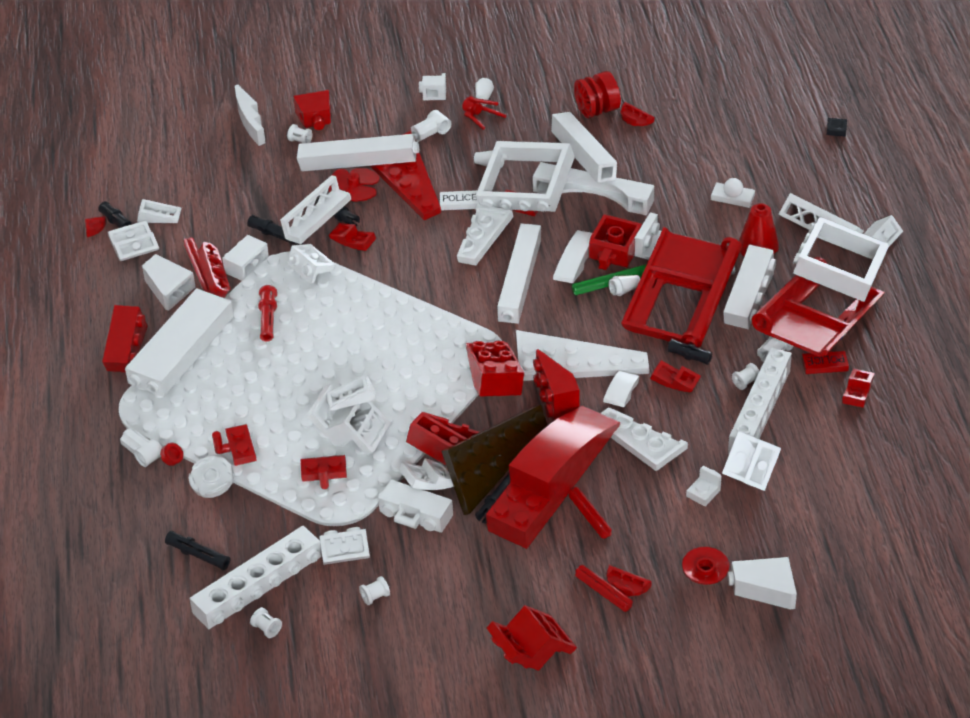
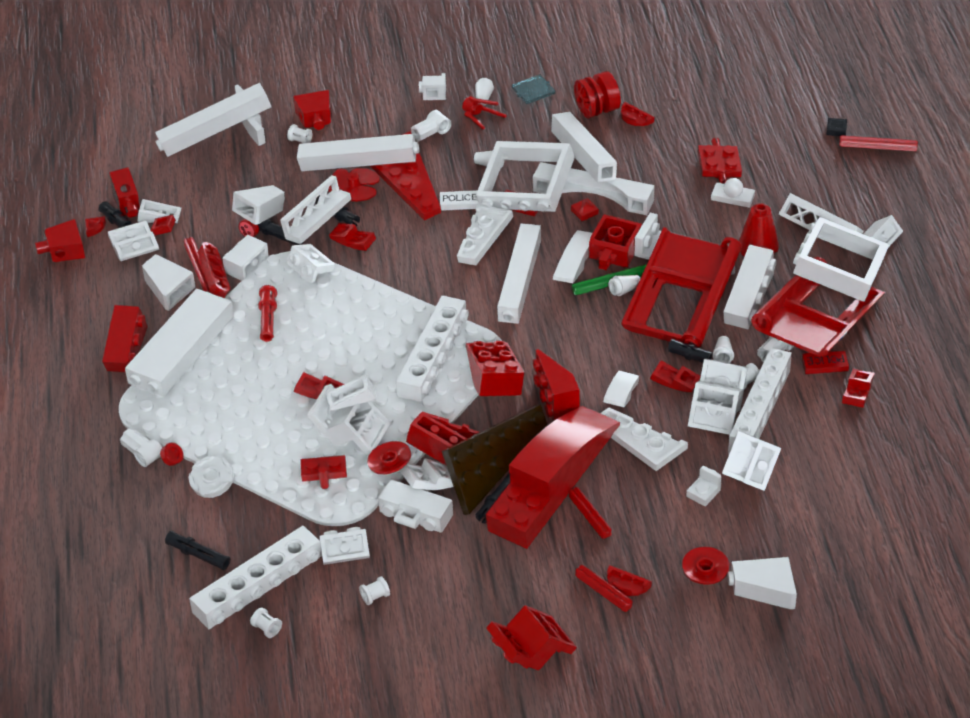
(62, 242): none -> red torso
(126, 201): none -> red torso
(163, 225): none -> red tile
(212, 120): none -> white brick
(238, 444): red plate -> none
(248, 228): none -> tile
(258, 203): none -> white slope
(312, 386): none -> red slope
(389, 457): none -> red dish
(431, 349): none -> white brick
(533, 89): none -> clear light blue piece
(579, 357): white wing -> none
(584, 209): none -> red tile
(717, 396): none -> white bracket
(719, 161): none -> red plate
(723, 350): none -> white cone
(878, 143): none -> red axle

